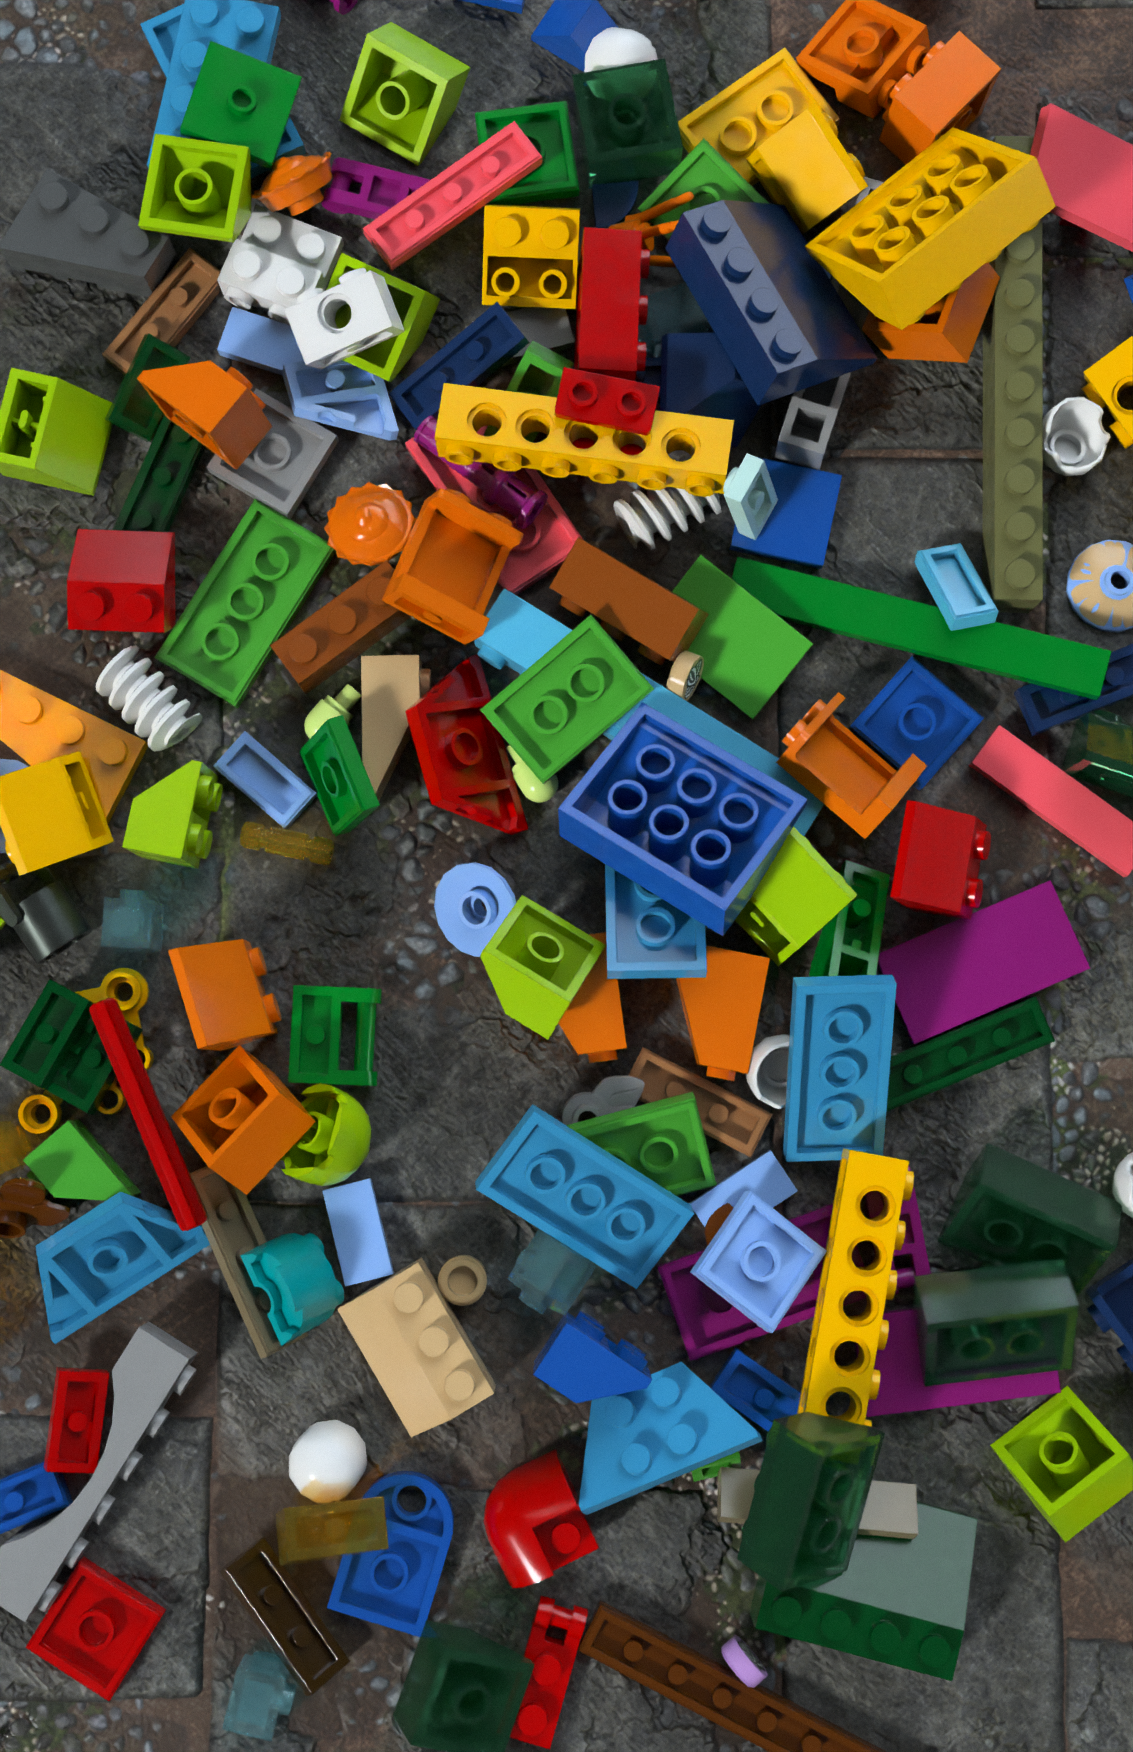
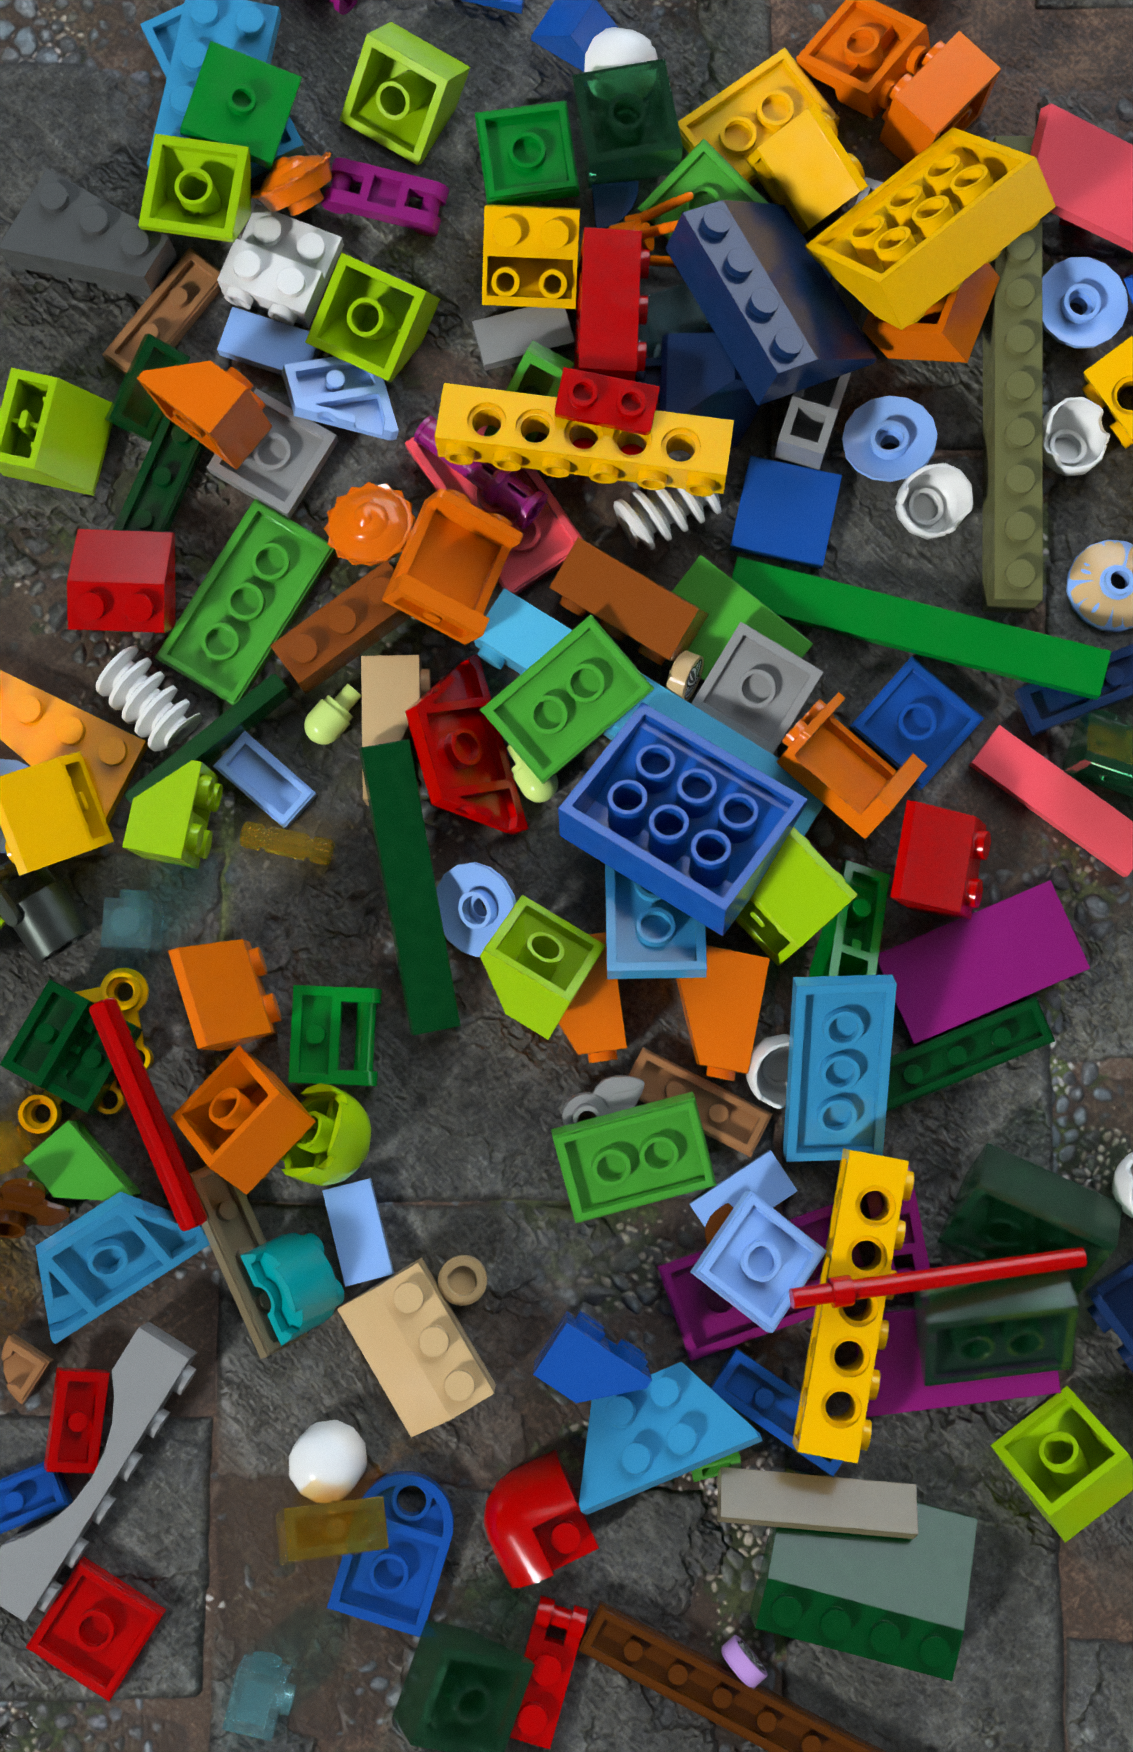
(23, 1367): none -> medium nougat tile
(221, 732): none -> dark green tile
(285, 1616): dark brown plate -> none
(339, 776): green plate -> none
(371, 322): white brick -> none
(409, 886): none -> dark green tile
(453, 195): coral tile -> none
(463, 361): dark blue plate -> none
(550, 1274): clear light blue brick -> none
(584, 1197): dark azure plate -> none
(750, 495): light aqua plate -> none
(757, 687): none -> light grey plate
(809, 1498): clear green slope -> none
(844, 1290): none -> red bar
(889, 421): none -> light blue dish
(934, 500): none -> white hair
(956, 587): medium azure tile -> none
(1095, 290): none -> light blue dish

